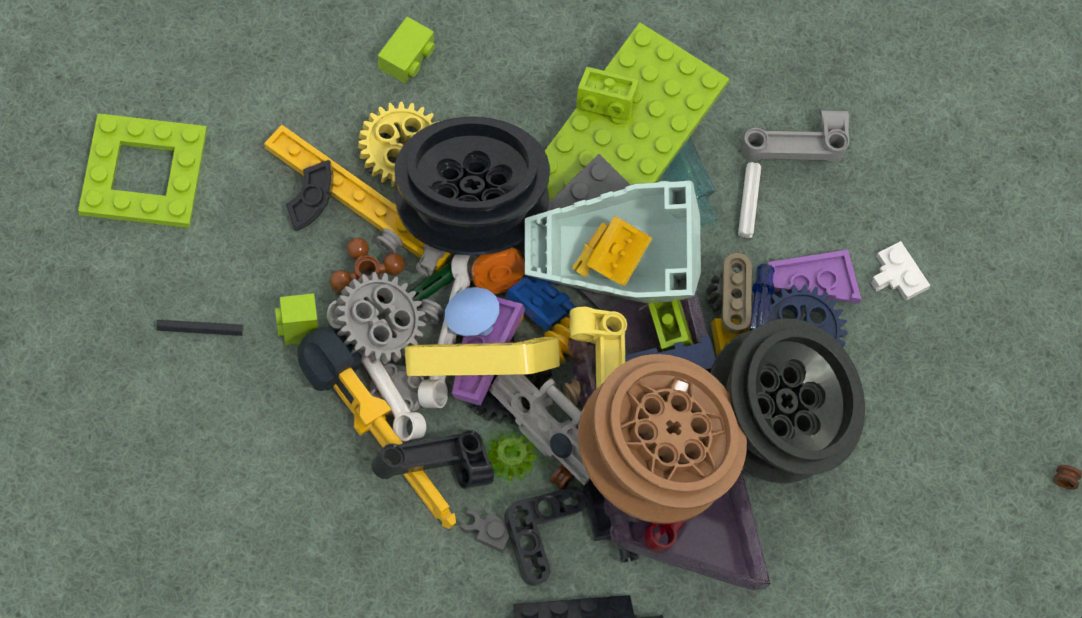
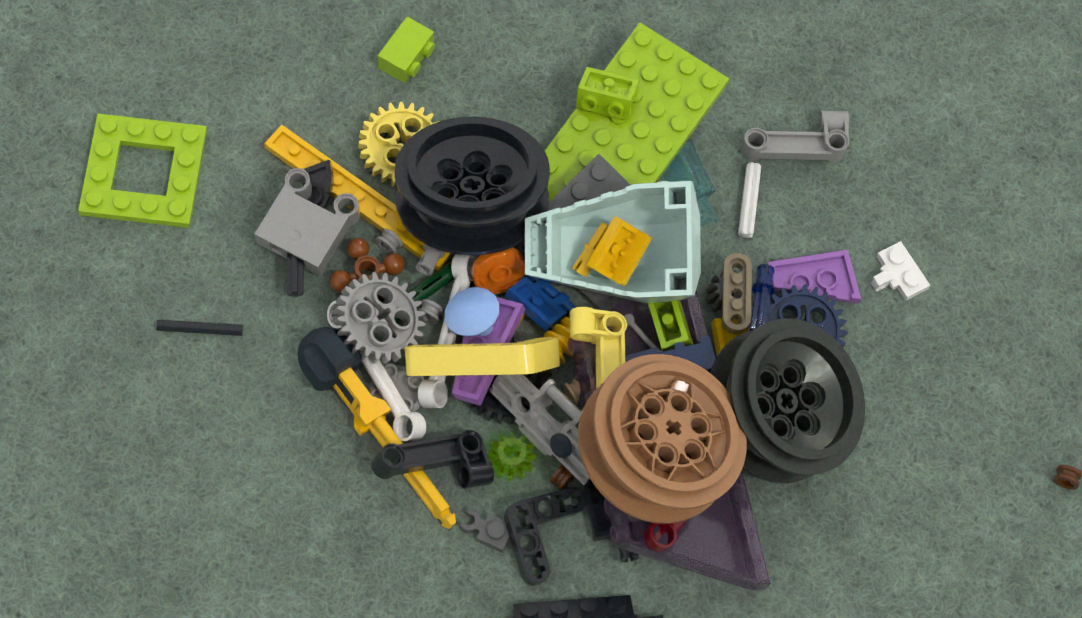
(296, 317): lime brick -> none
(304, 230): none -> light grey piece
(630, 322): none -> light grey hinge

